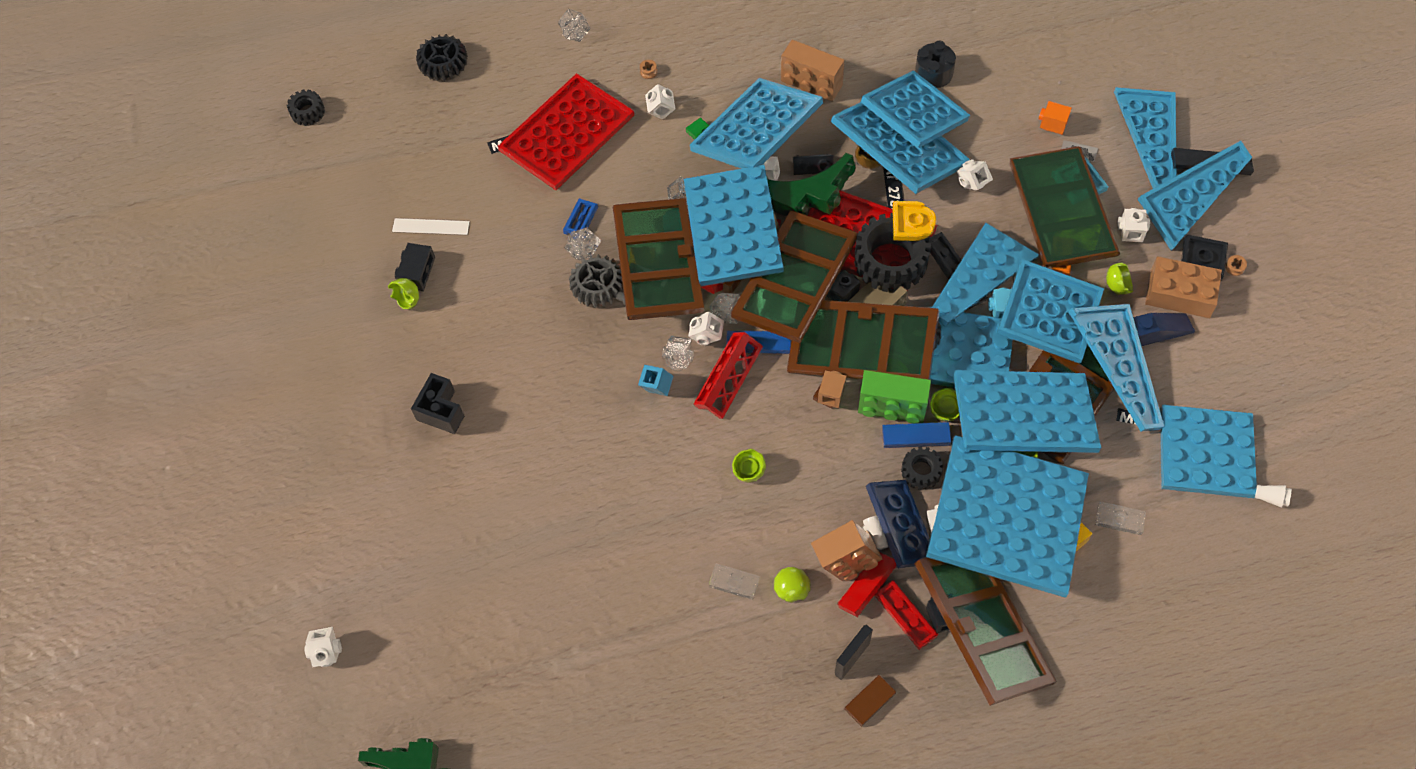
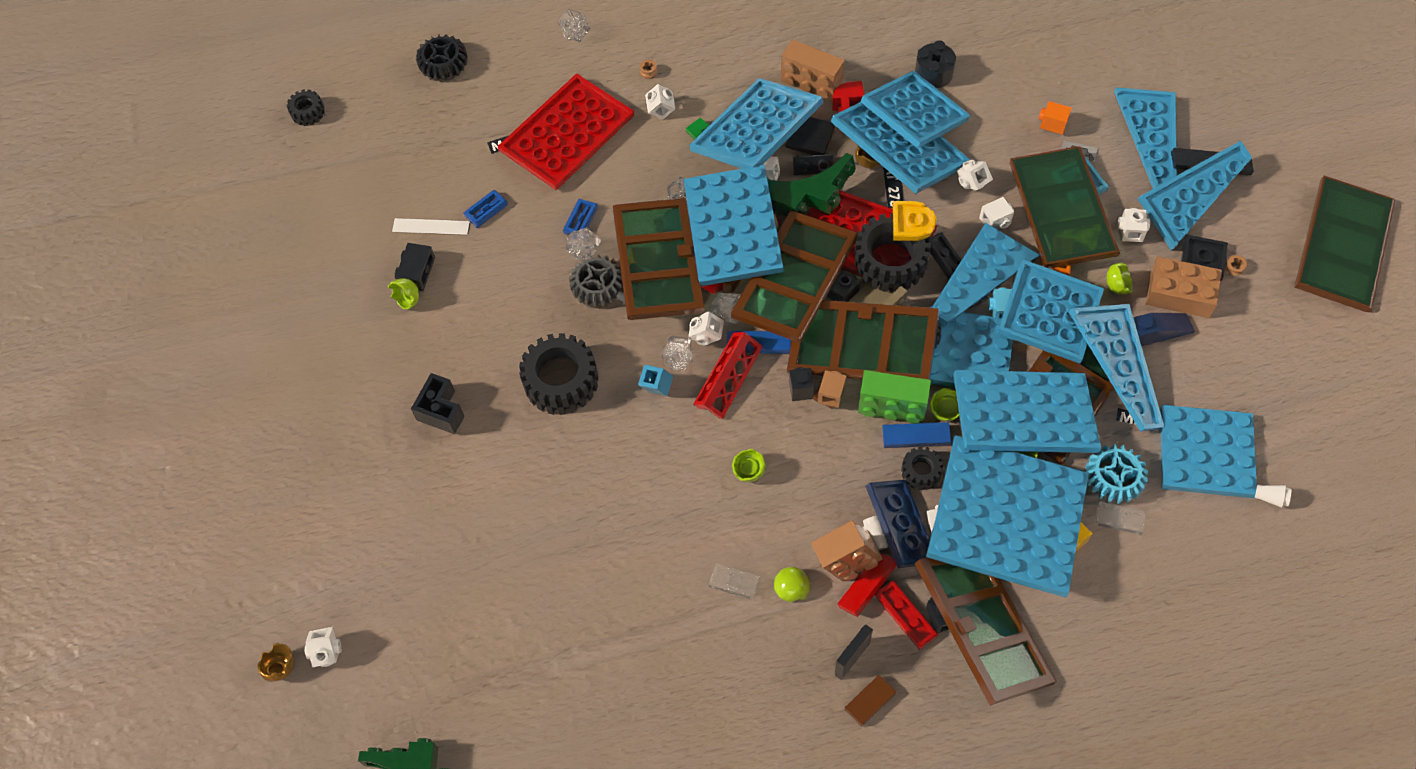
(276, 663): none -> pearl gold hair
(487, 210): none -> blue tile
(561, 396): none -> black tyre
(801, 384): none -> black brick
(811, 137): none -> black tile
(847, 95): none -> red brick
(997, 213): none -> white brick
(1122, 463): none -> medium azure gear
(1345, 244): none -> clear green door

